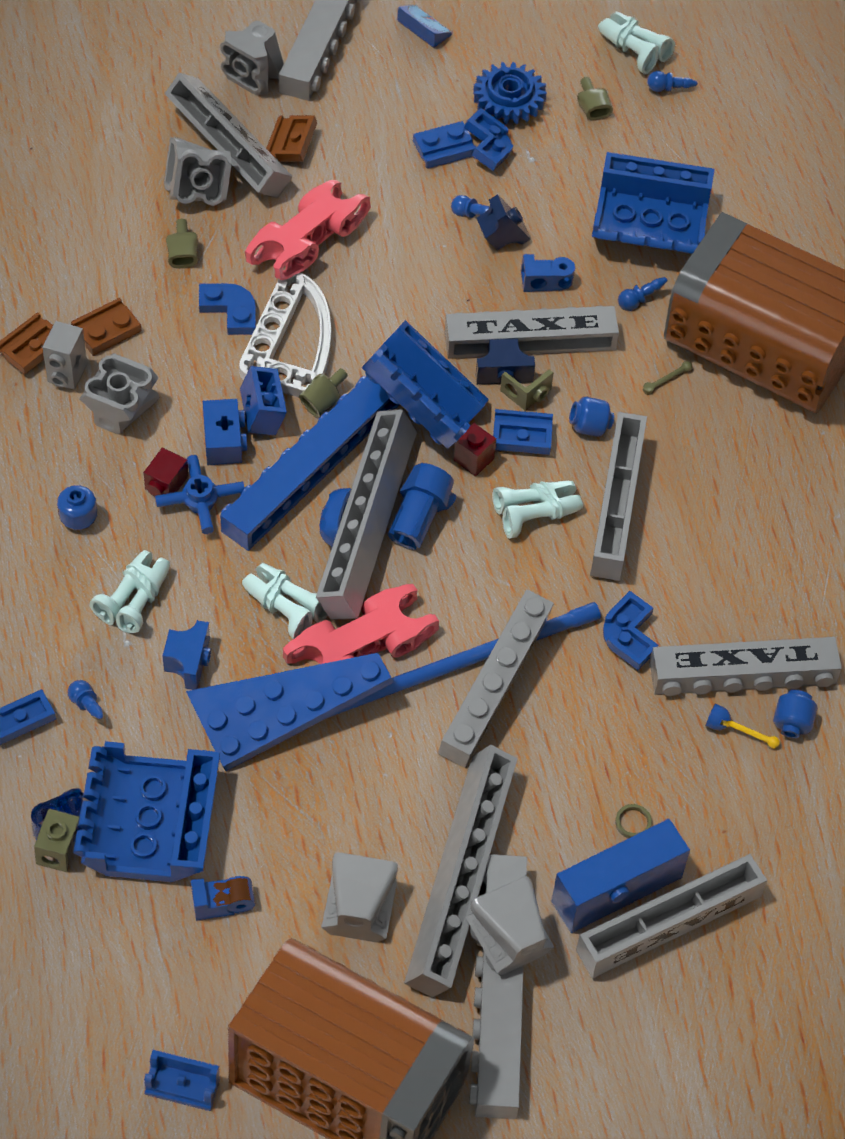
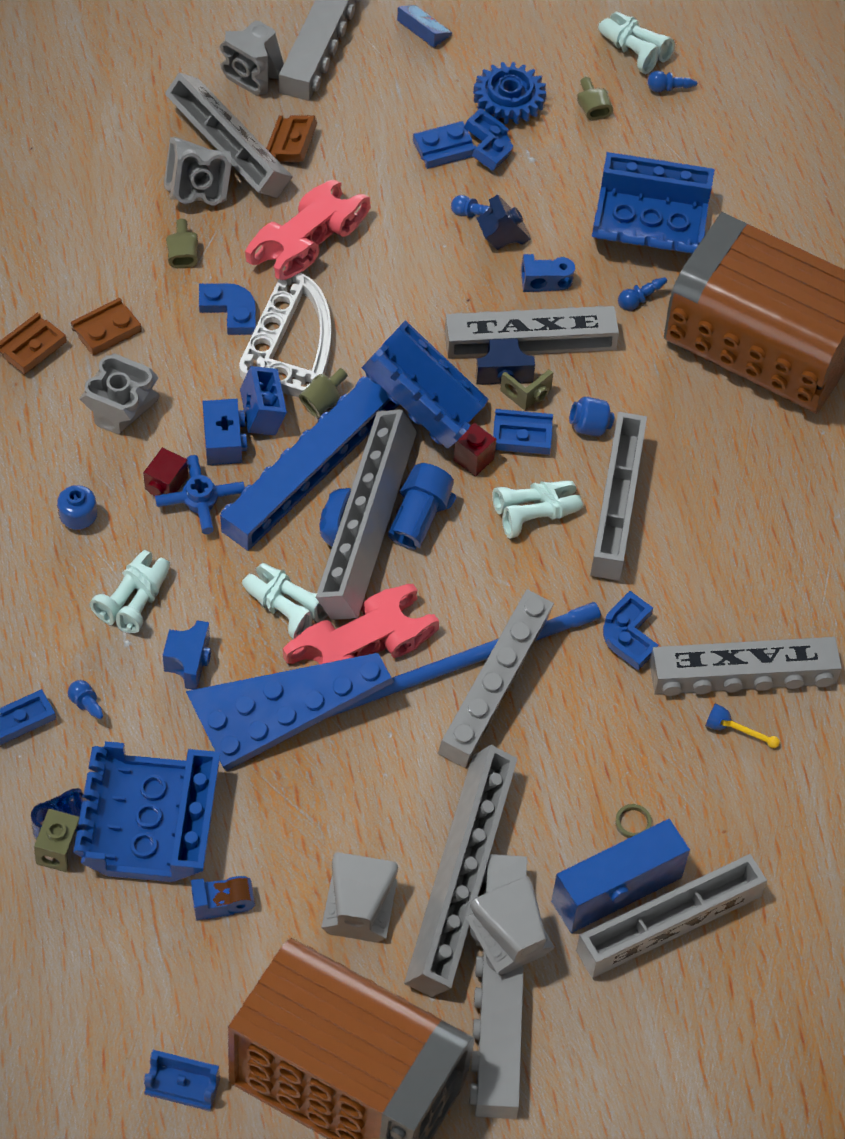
(65, 355): light grey brick -> none
(648, 387): olive hinge -> none
(795, 713): blue head -> none

